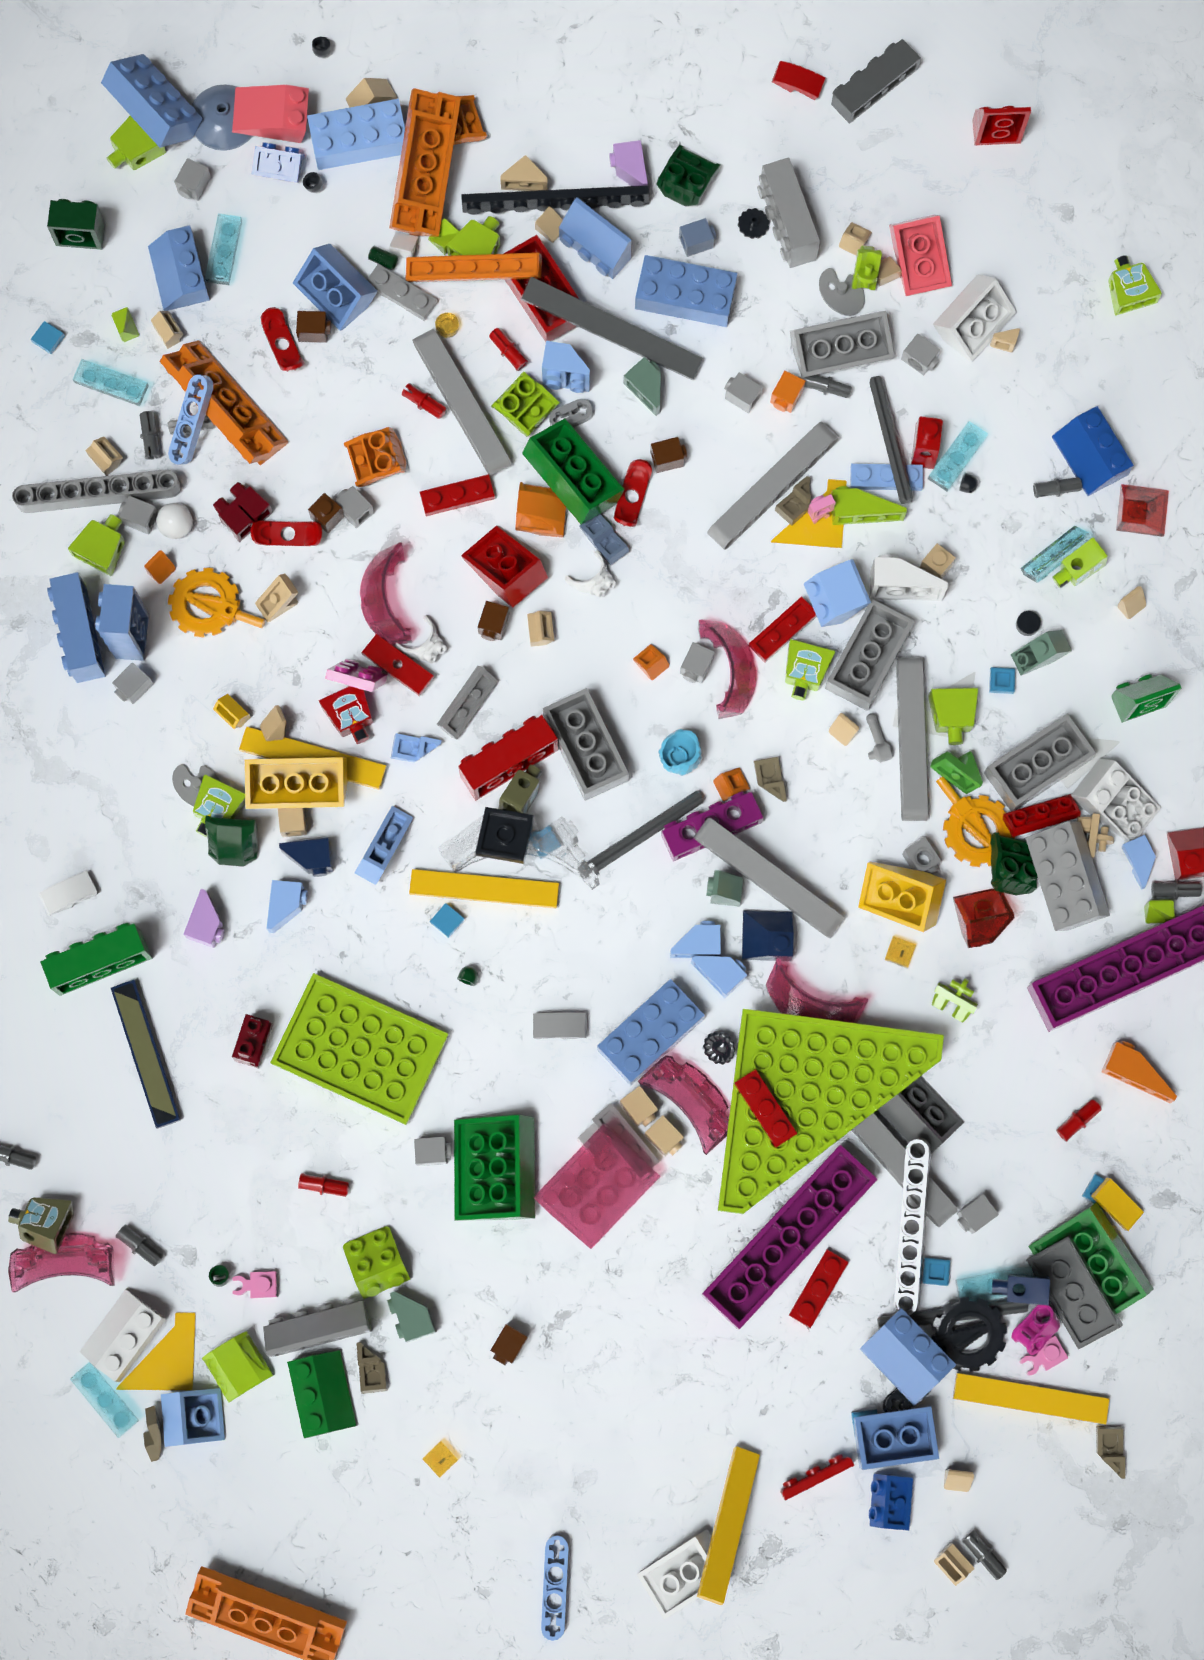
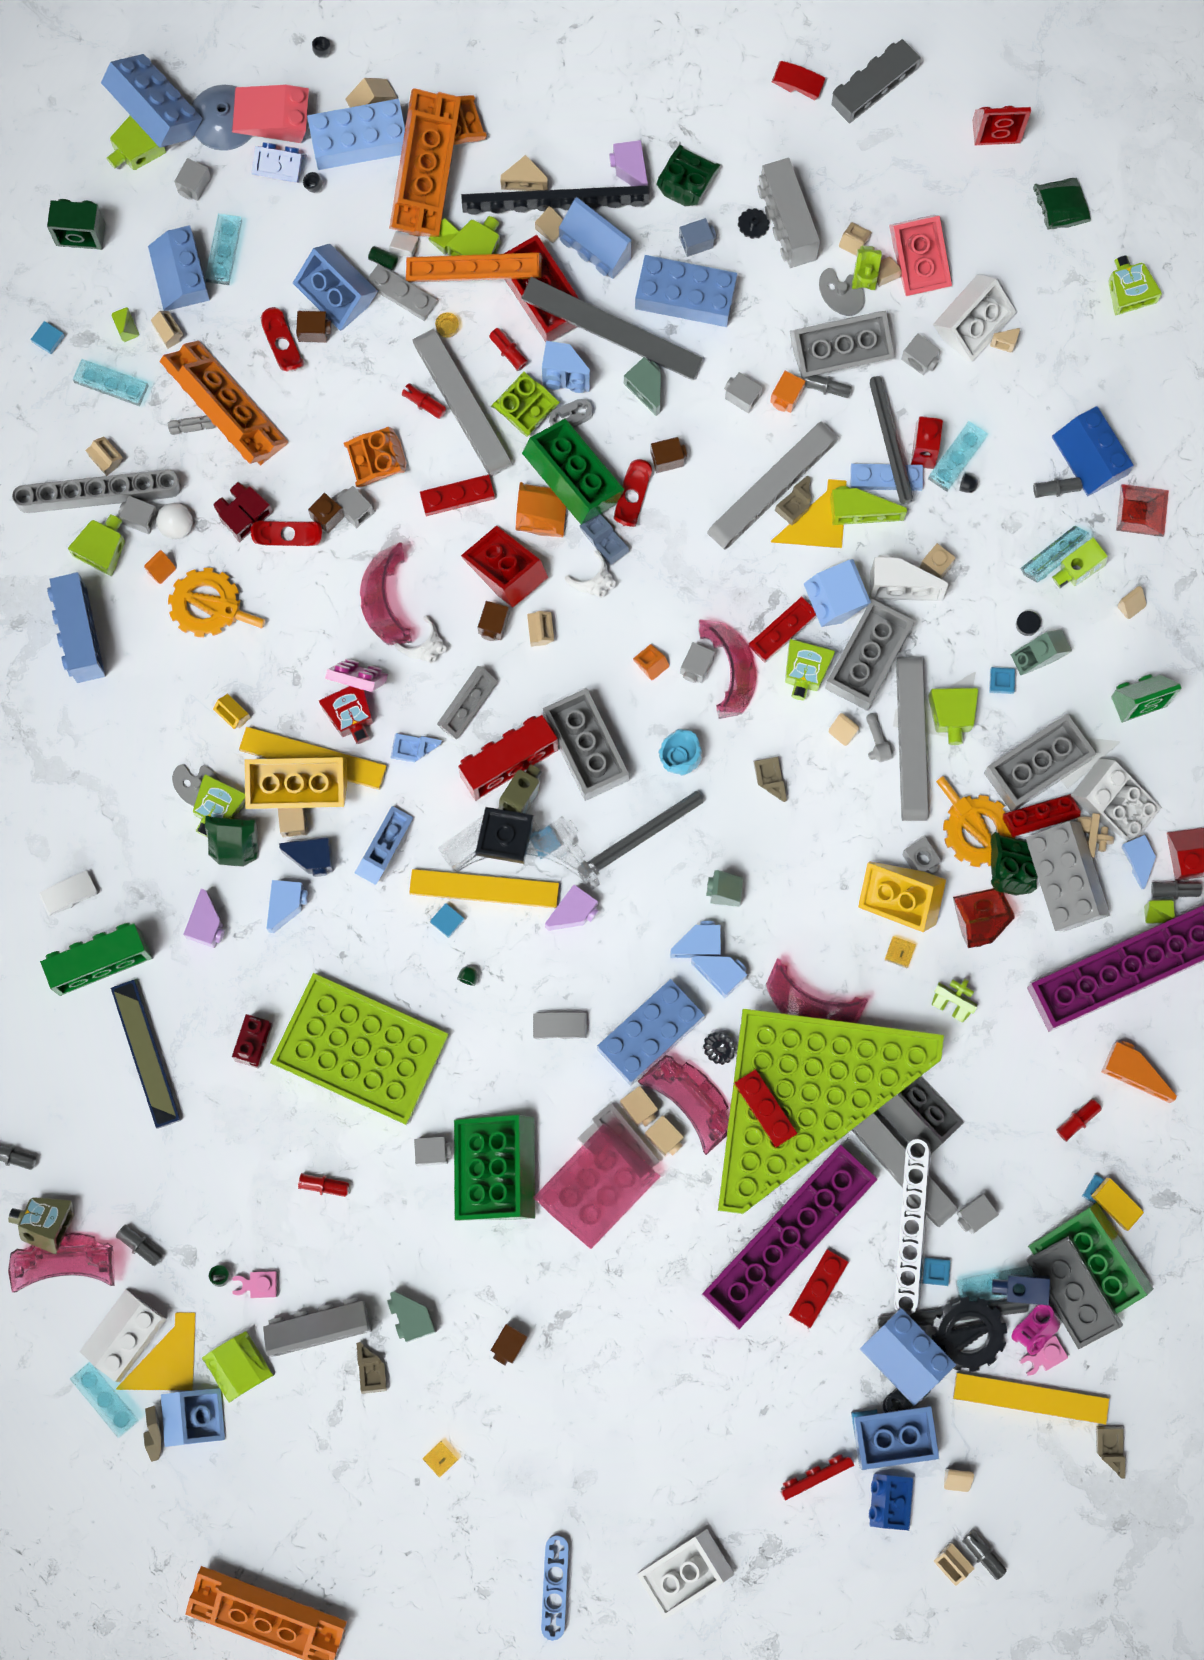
(123, 622): medium blue brick -> none
(131, 684): light grey brick -> none
(149, 435): dark grey axle -> none
(194, 421): light blue beam -> none
(274, 725): tan slope -> none
(277, 598): tan slope -> none
(321, 1394): green slope -> none
(375, 1262): lime bracket -> none
(386, 656): red tile -> none
(573, 910): none -> lavender slope
(728, 1526): yellow tile -> none
(730, 783): orange slope -> none
(743, 803): magenta brick -> none
(767, 935): dark blue slope -> none
(769, 877): light grey beam -> none
(821, 507): bright pink plate -> none
(959, 771): bright green slope -> none
(1062, 203): none -> dark green slope

